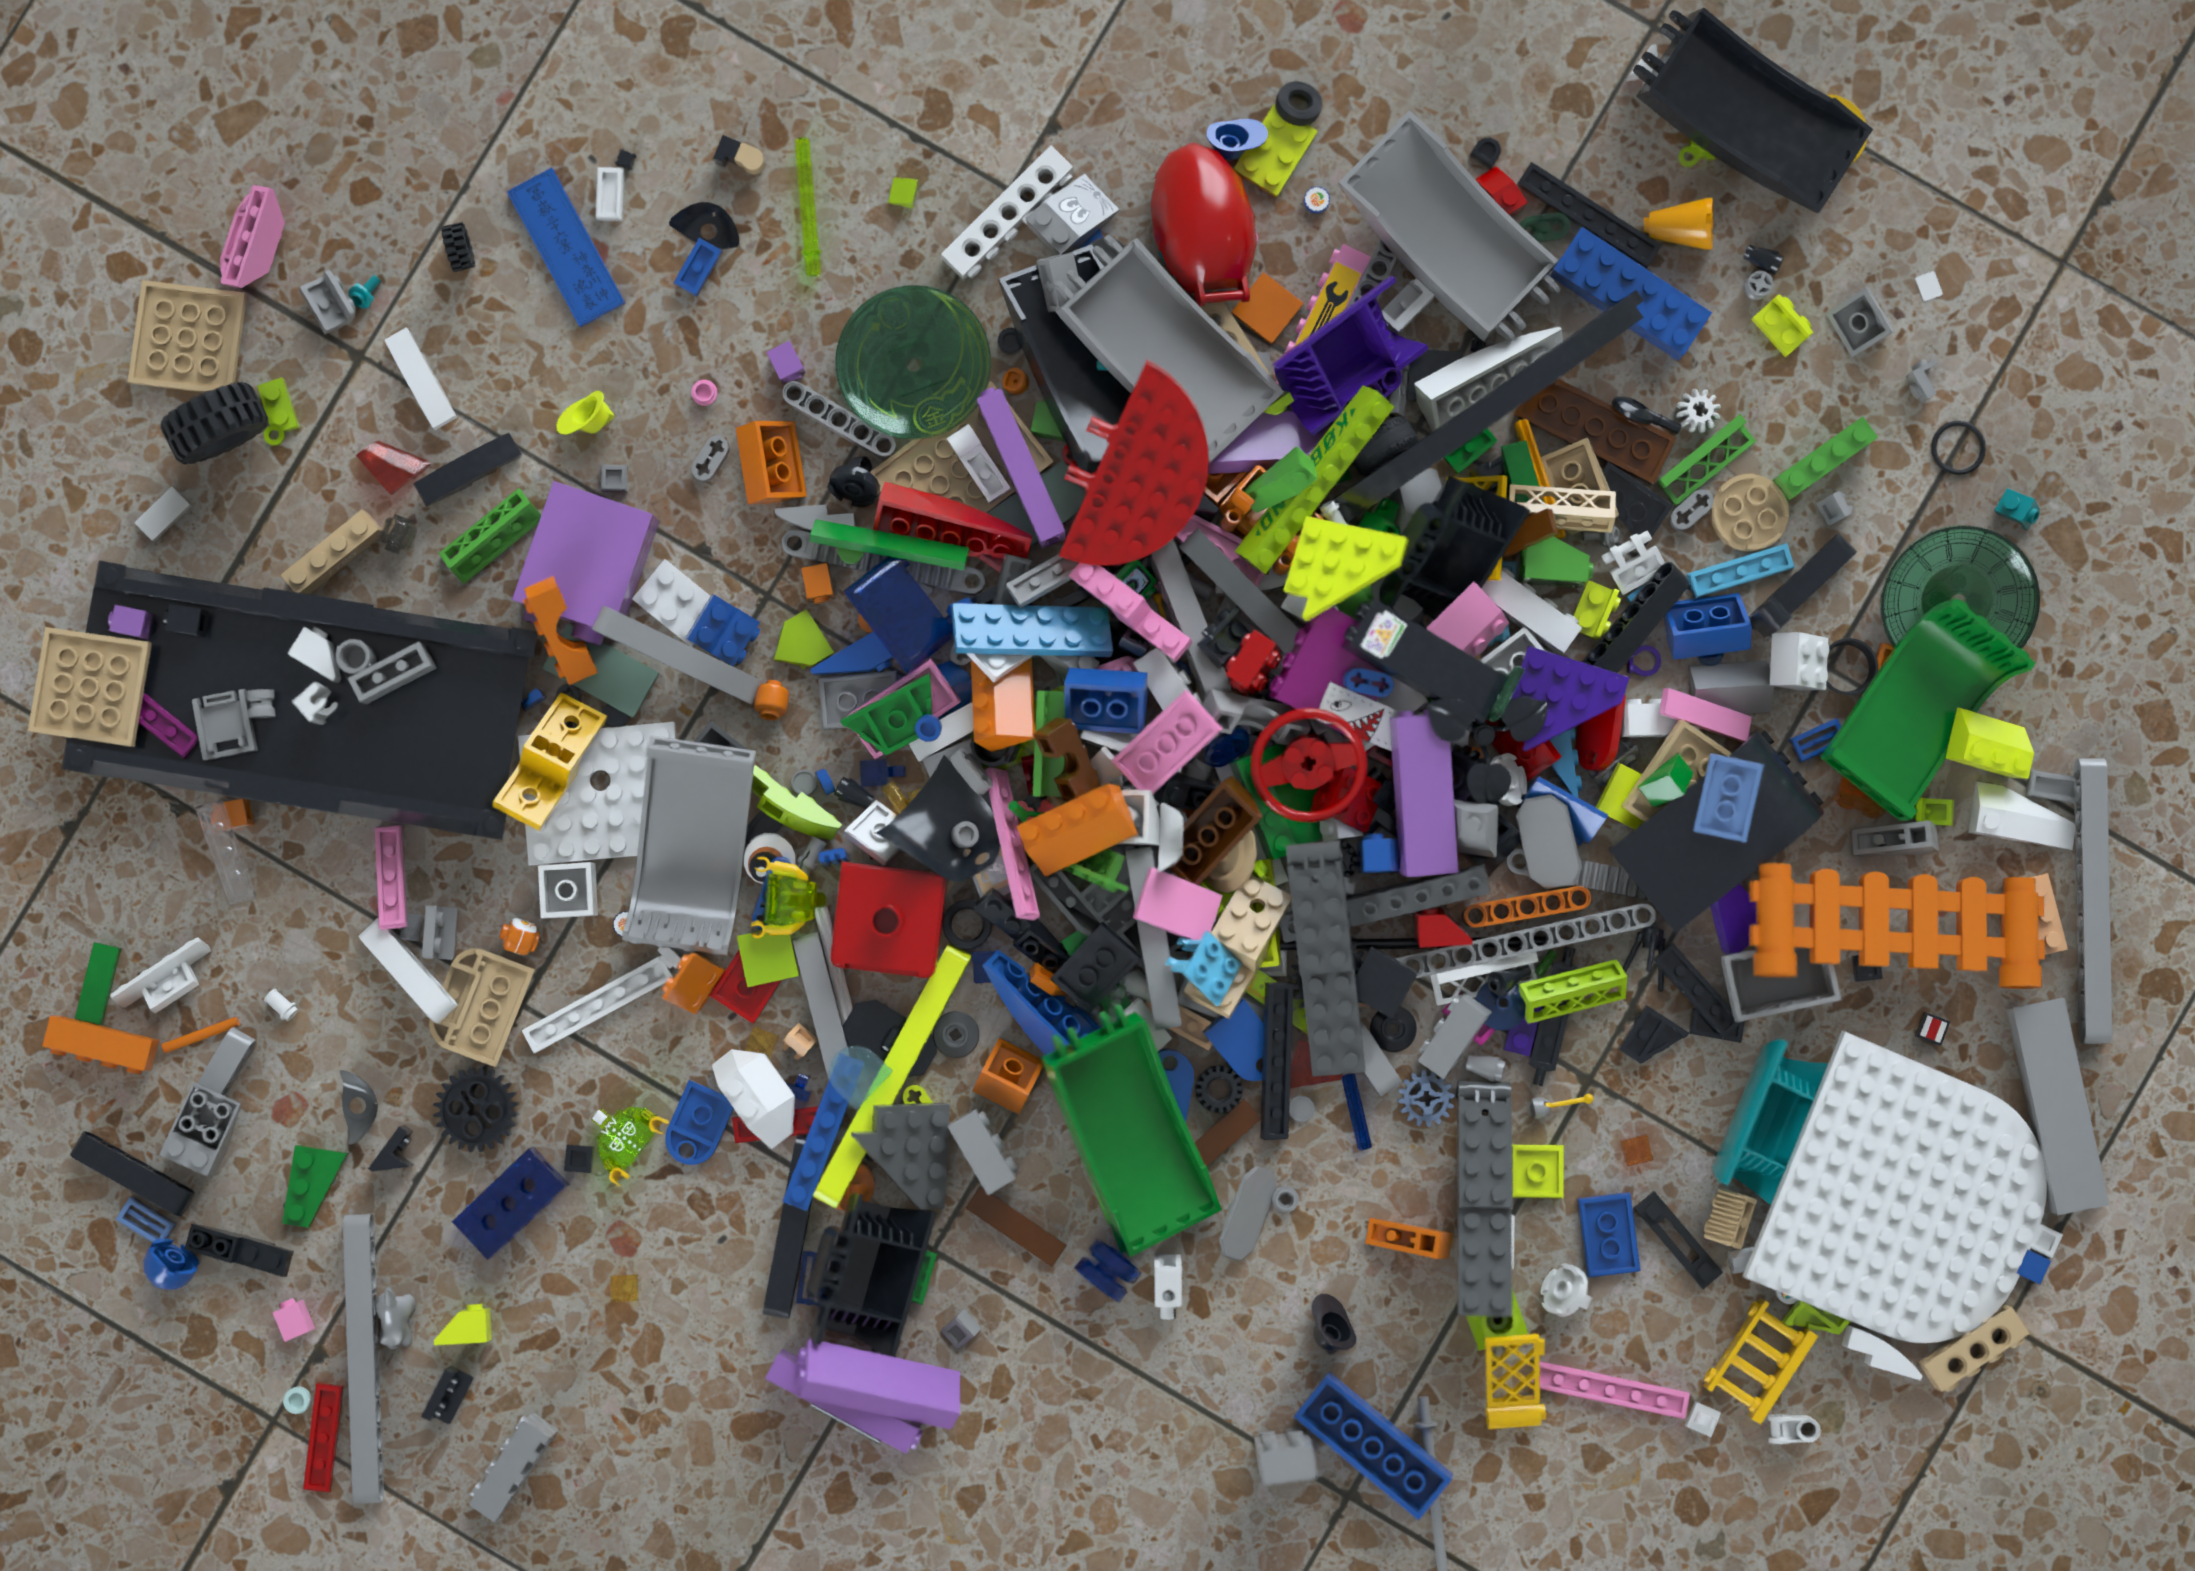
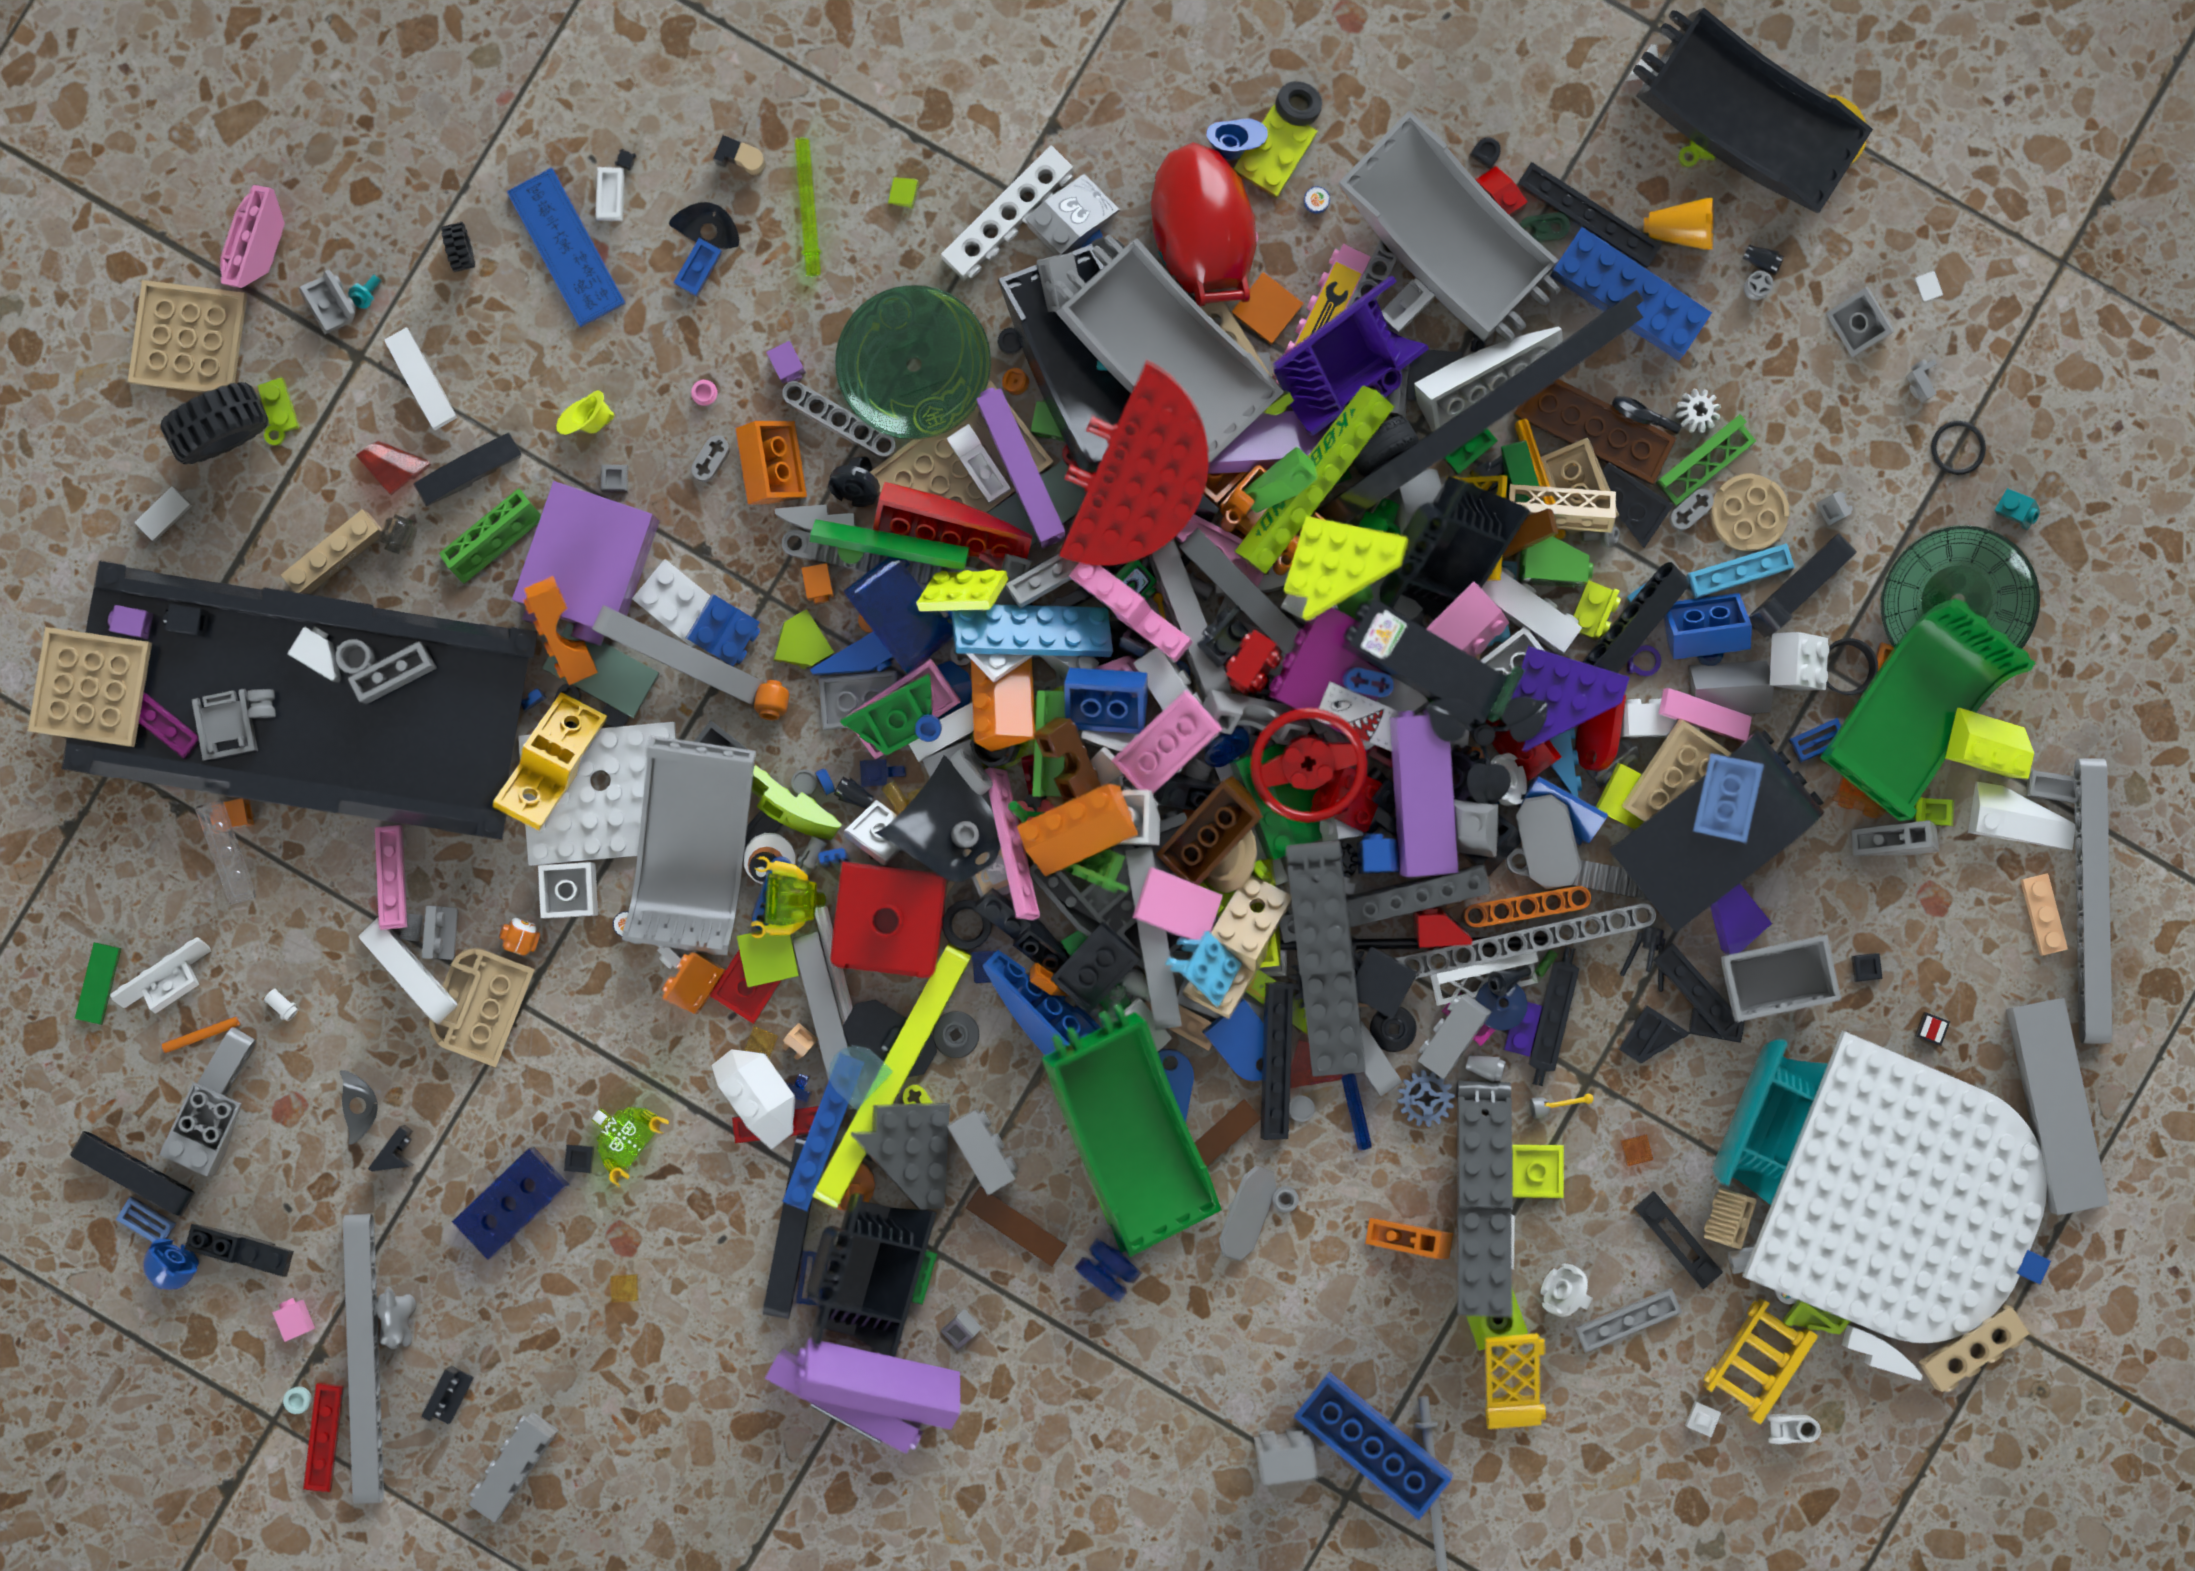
(100, 1043): orange brick -> none
(309, 1181): green wing -> none
(312, 703): white hinge -> none
(457, 1124): black gear -> none
(468, 1326): neon yellow slope -> none
(597, 1004): white plate -> none
(698, 1121): blue tile -> none
(962, 590): none -> neon yellow plate
(1008, 1076): orange slope -> none
(1168, 1277): white torso -> none
(1170, 837): white piece -> none
(1230, 1100): black tyre -> none
(1331, 513): white pin -> none
(1332, 1324): black piece -> none
(1573, 986): lime fence -> none
(1608, 1234): blue tile -> none
(1613, 1390): bright pink tile -> none
(1628, 1320): none -> light grey tile
(1637, 570): white plate -> none
(1667, 781): green slope -> none
(1777, 937): orange fence -> none
(1783, 325): neon yellow bracket -> none
(1825, 458): bright green brick -> none
(2046, 1241): white tile -> none

